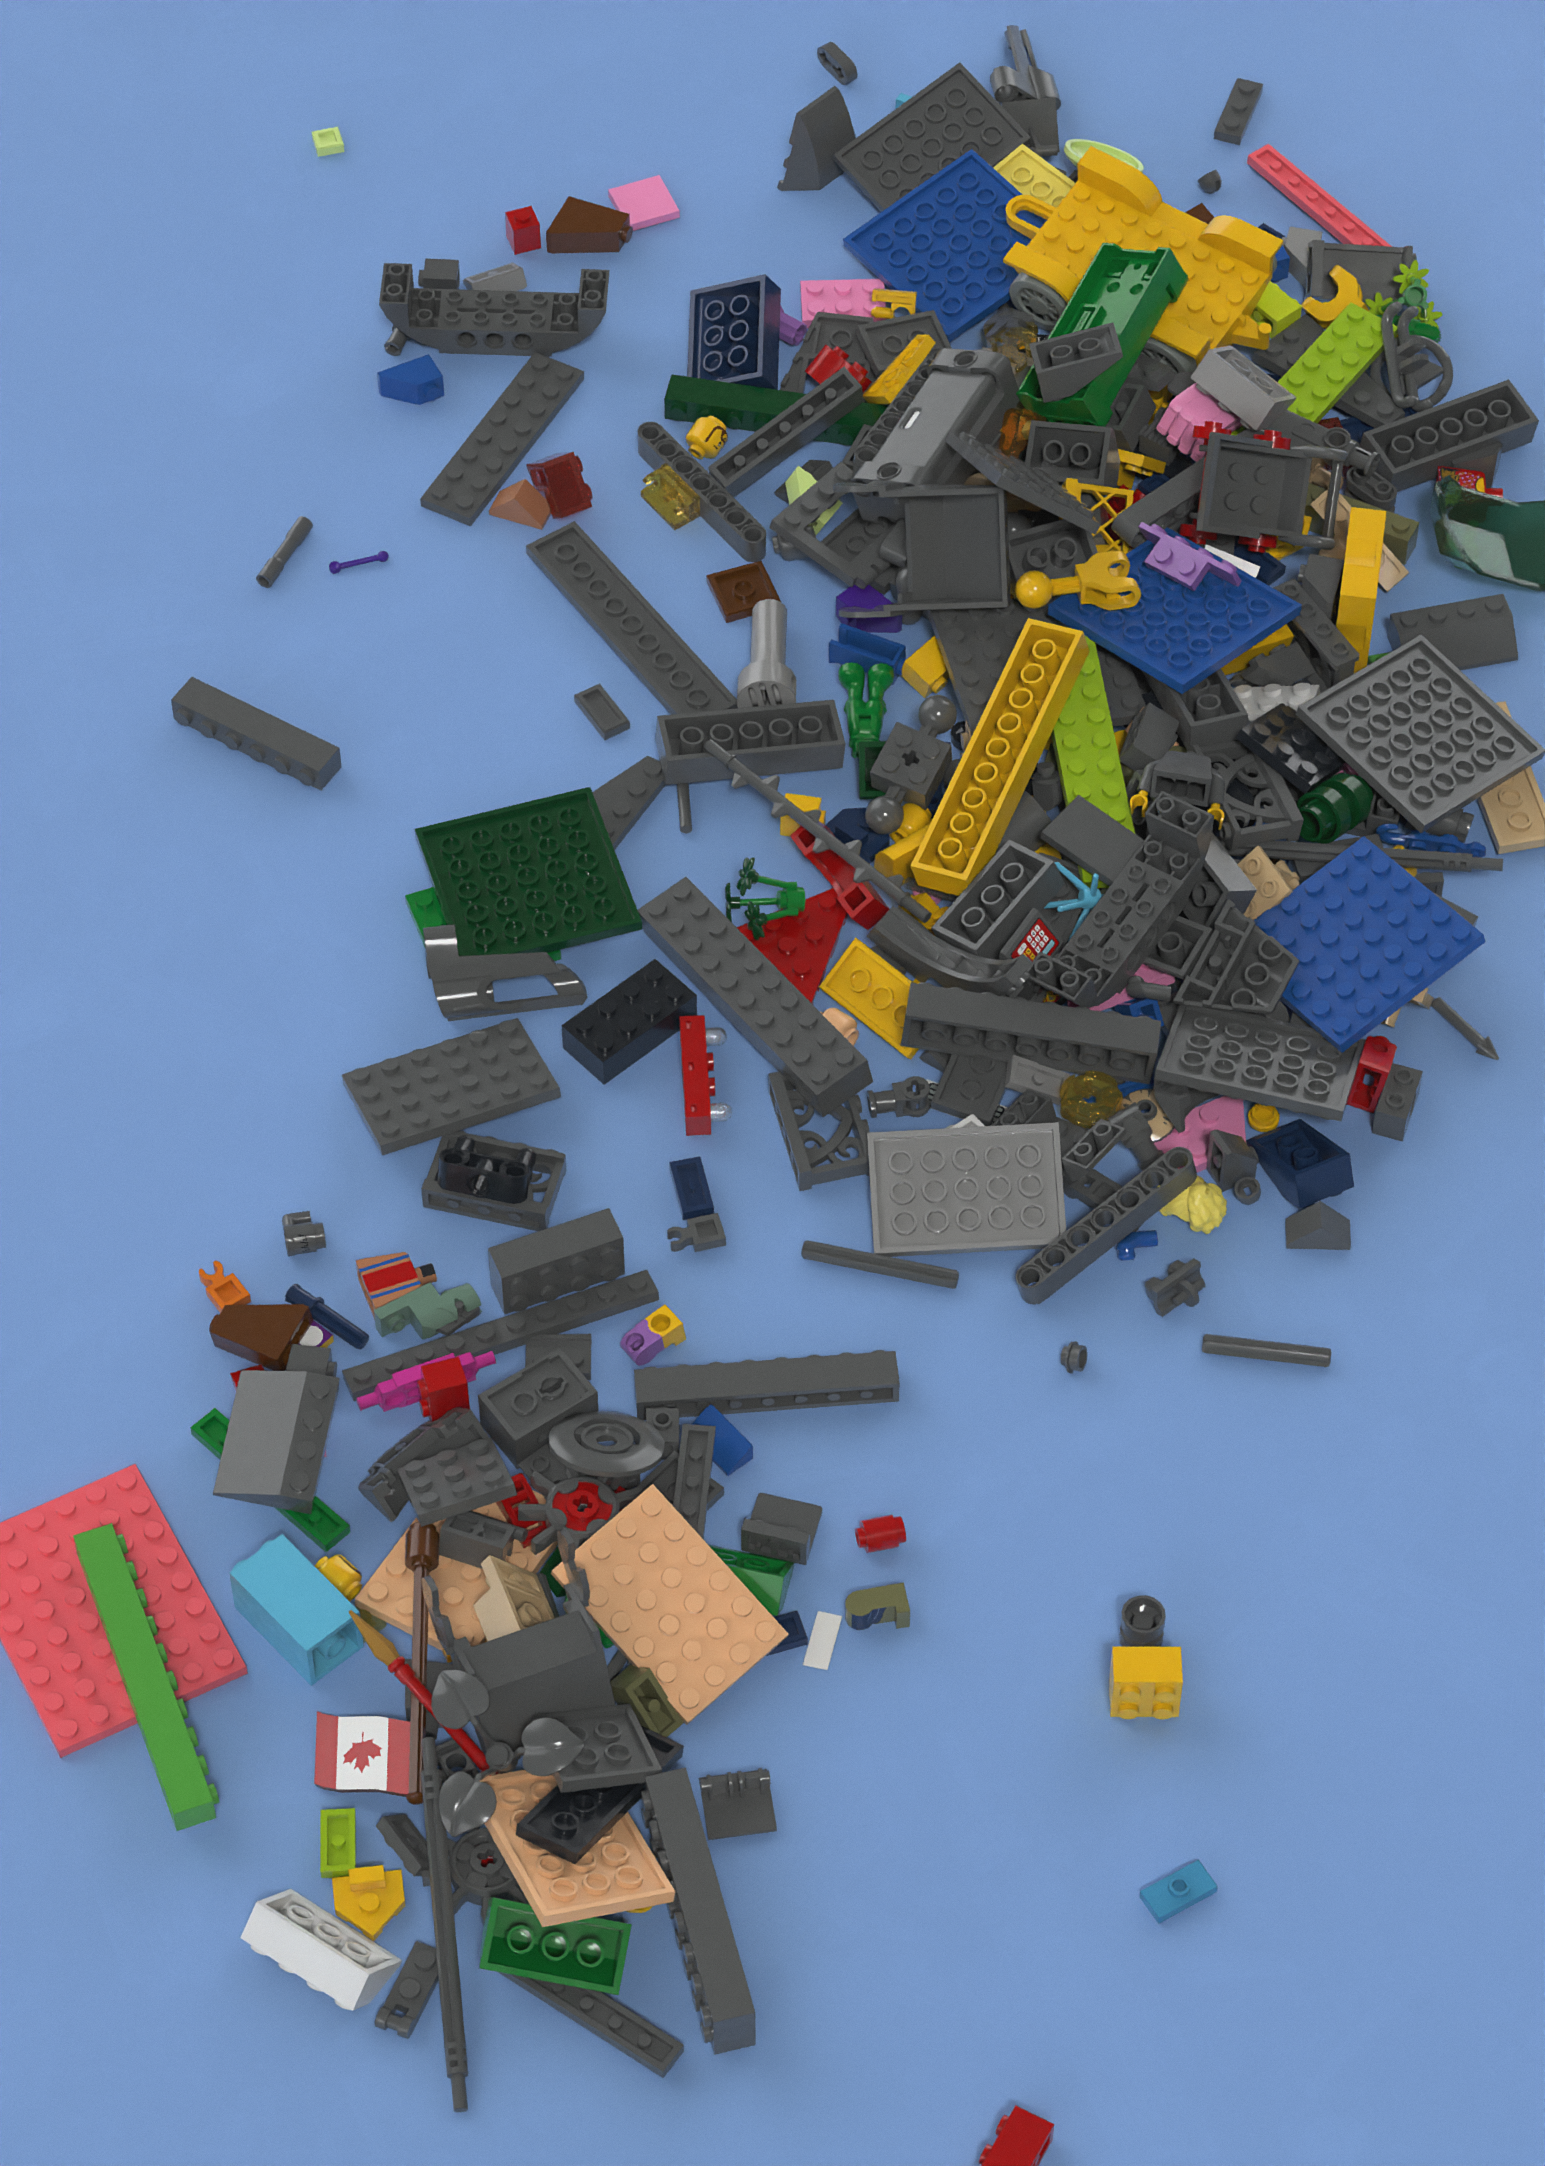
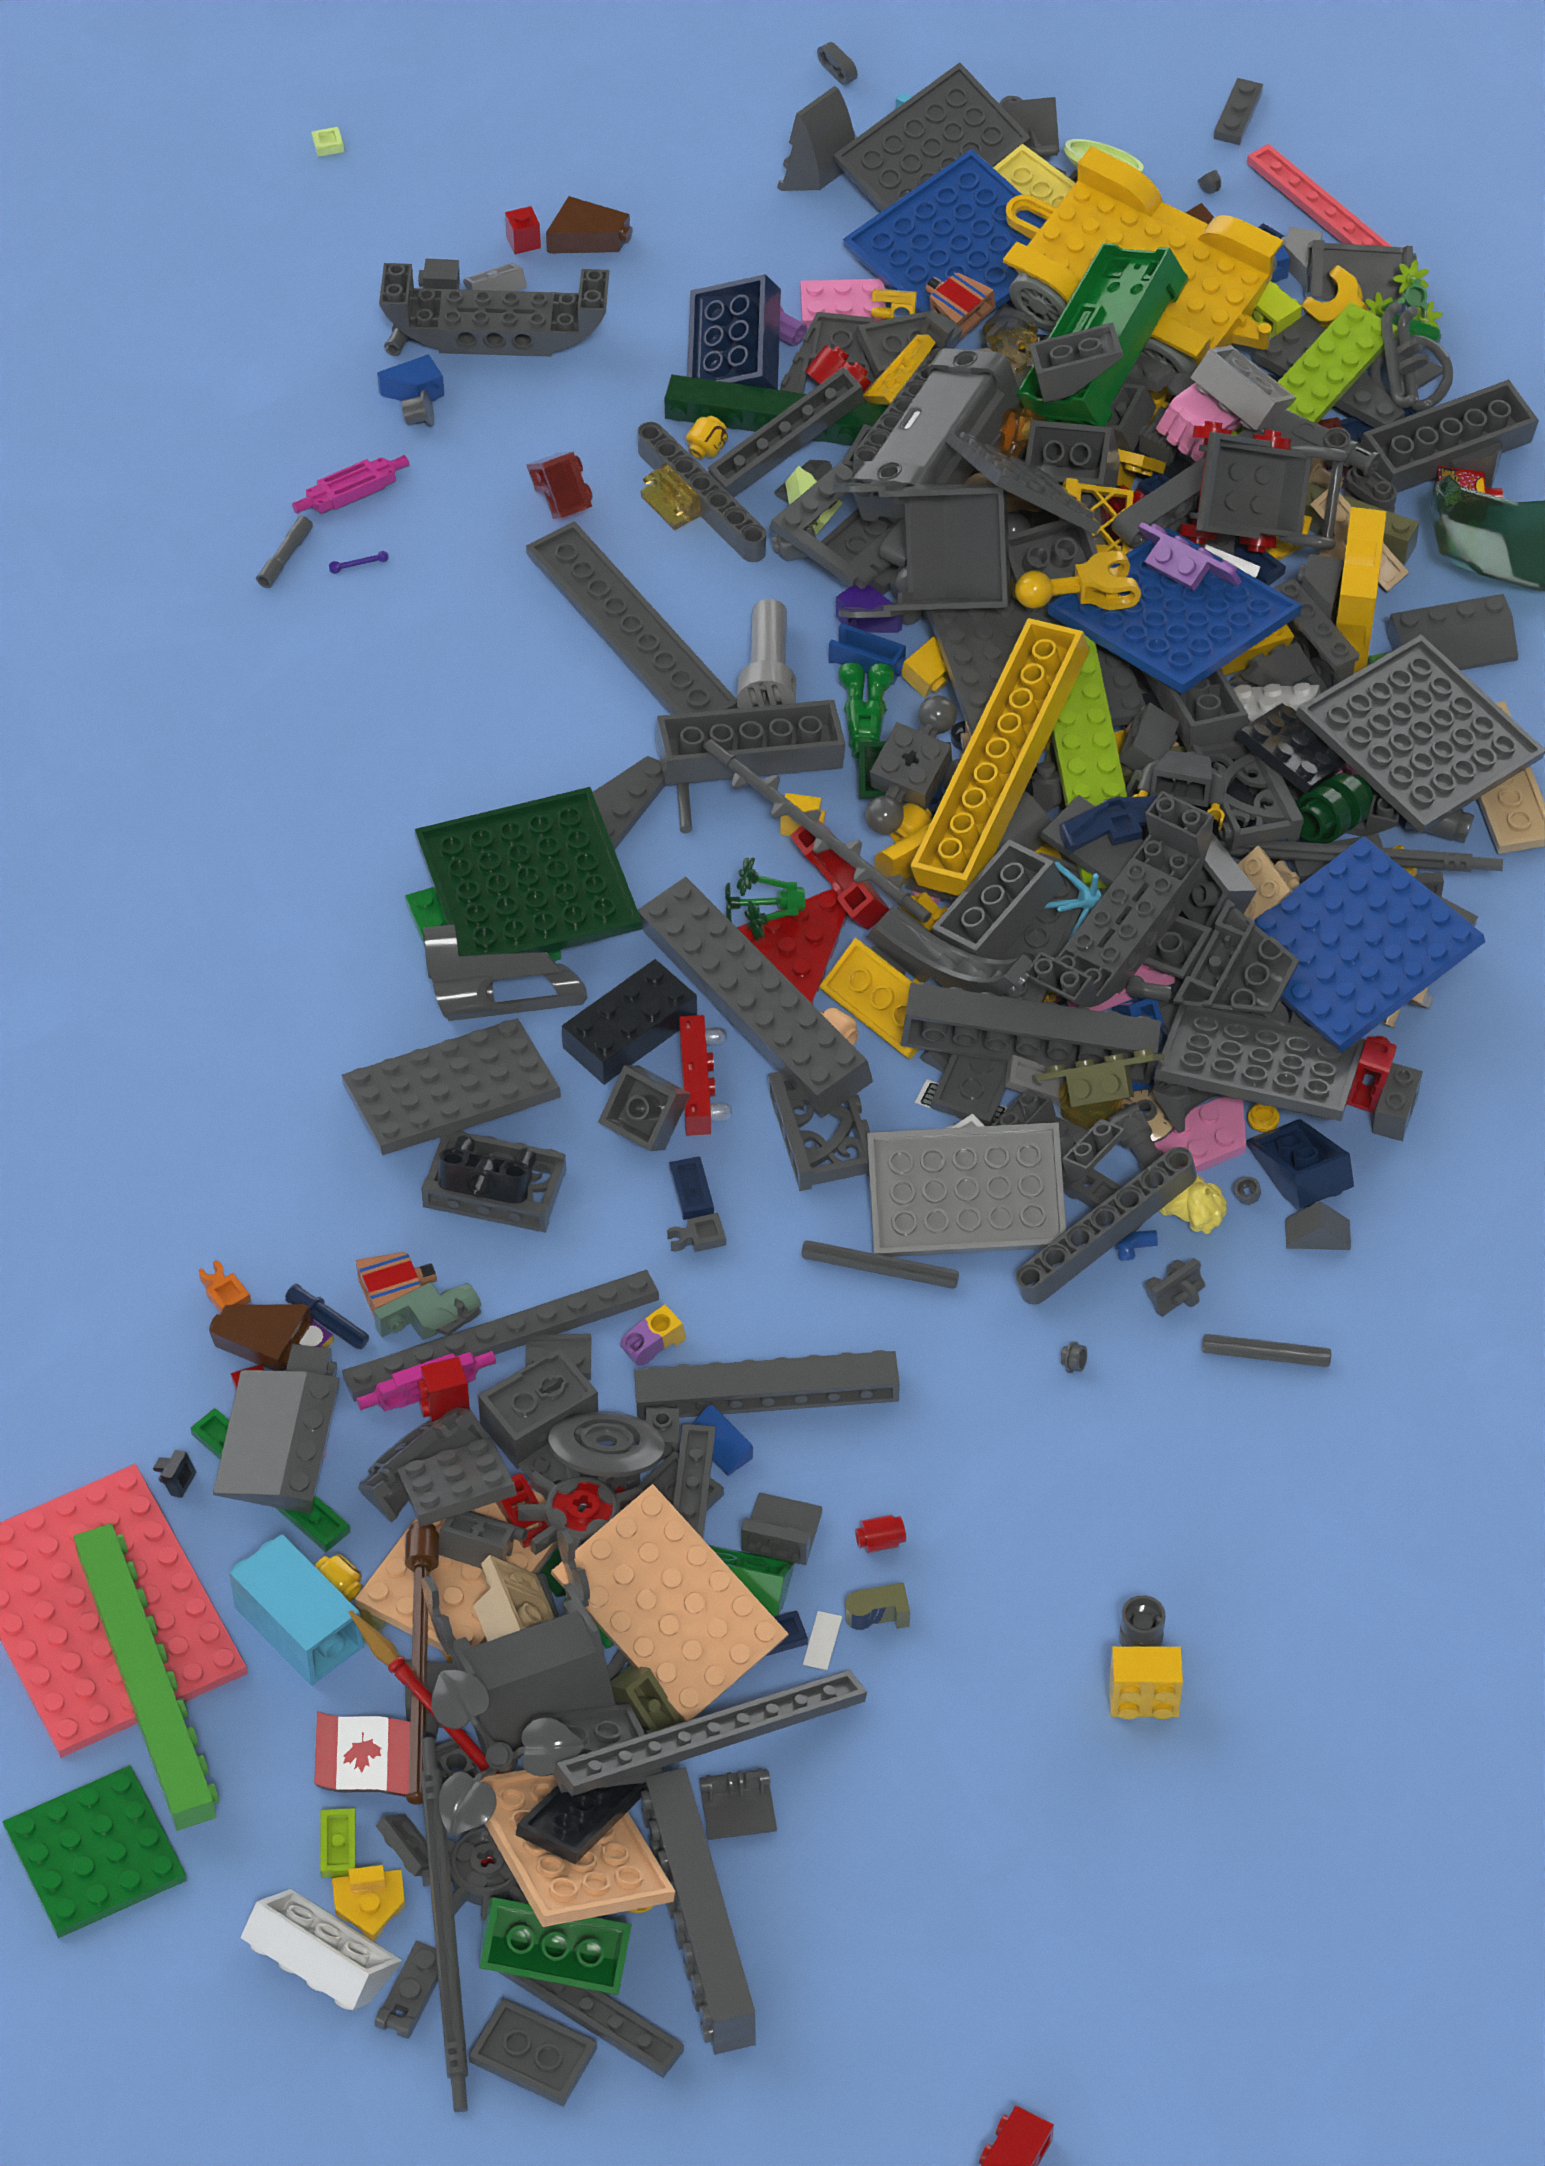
(94, 1851): none -> green plate
(176, 1472): none -> black tile
(256, 733): dark grey brick -> none
(301, 1233): dark grey piece -> none
(350, 484): none -> dark pink piece
(418, 409): none -> dark grey piece
(502, 439): dark grey plate -> none
(521, 505): nougat slope -> none
(533, 2052): none -> dark grey plate
(556, 1261): dark grey brick -> none
(602, 711): dark grey tile -> none
(644, 1107): none -> dark grey brick
(645, 201): bright pink tile -> none
(709, 1732): none -> dark grey plate
(740, 589): reddish brown tile -> none
(852, 825): dark blue plate -> none
(901, 1098): dark grey connector -> none
(941, 330): none -> dark grey slope
(961, 300): none -> nougat torso
(1026, 80): dark grey panel -> none
(1029, 939): slope -> none
(1101, 1082): none -> olive bracket
(1115, 817): none -> dark blue plate
(1178, 1891): dark azure plate -> none
(1230, 1159): dark grey slope -> none
(1426, 842): blue piece -> none
(1483, 1045): dark grey piece -> none

